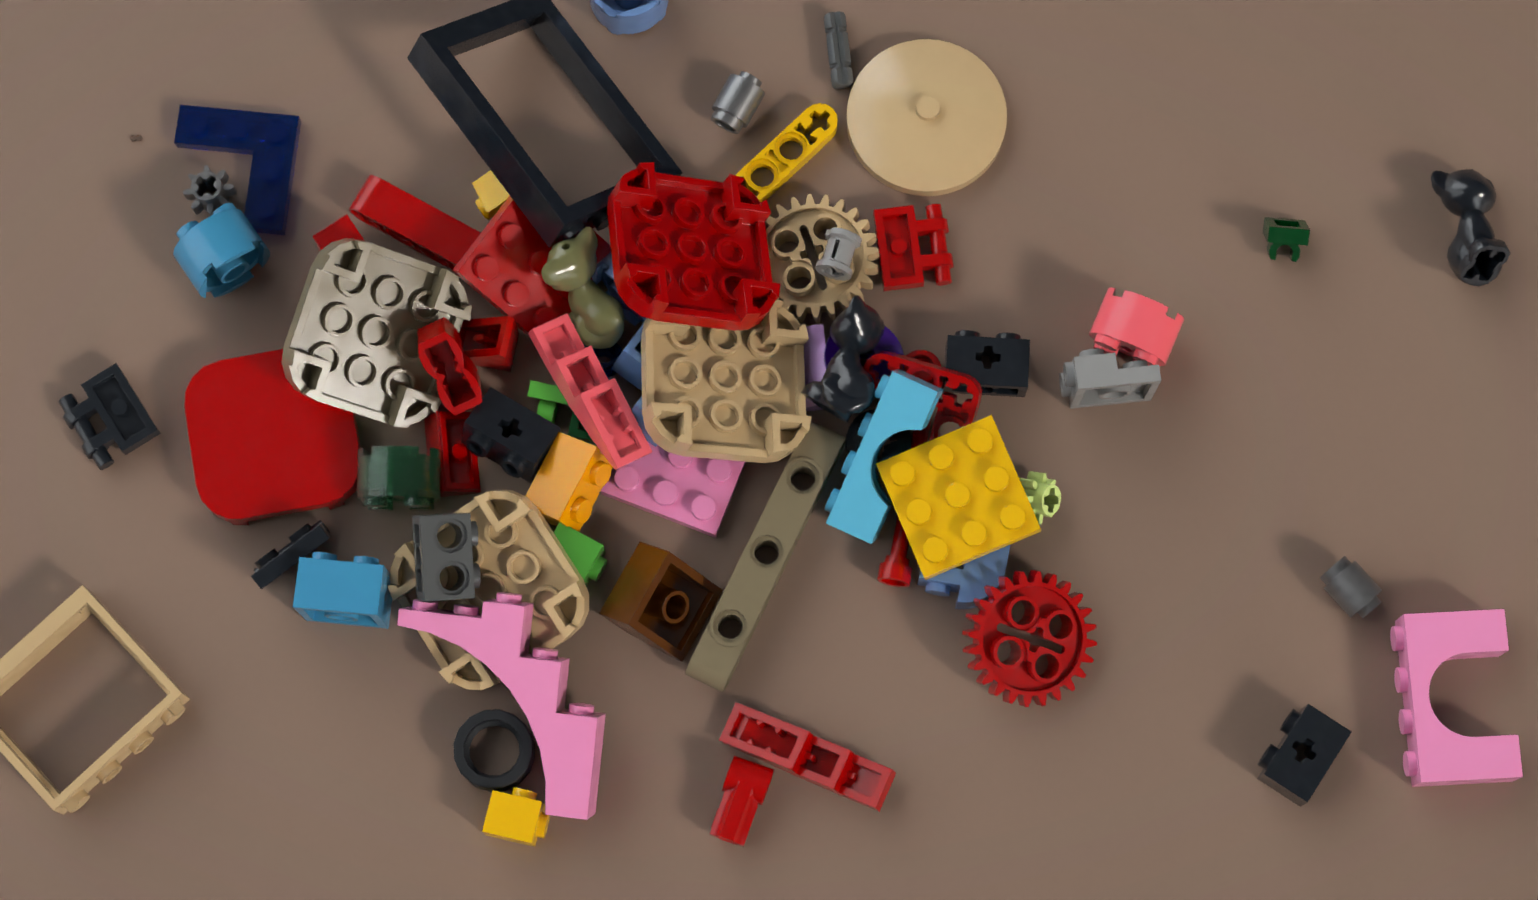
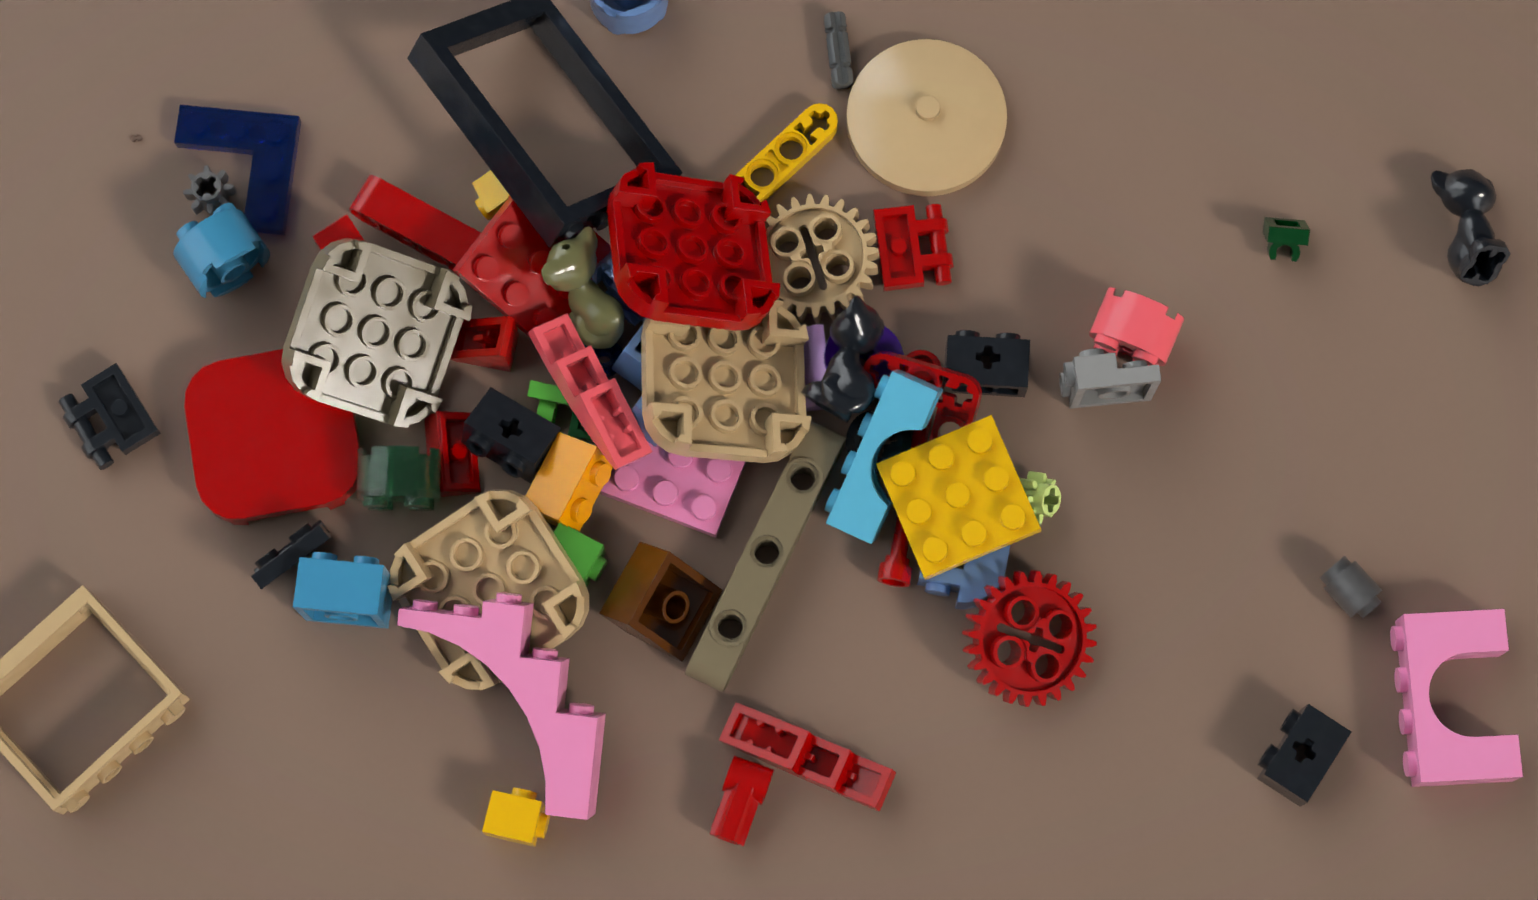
(432, 557): dark grey brick -> none
(444, 360): red brick -> none
(479, 722): black tyre -> none
(737, 102): flat silver brick -> none
(838, 254): light grey bush -> none

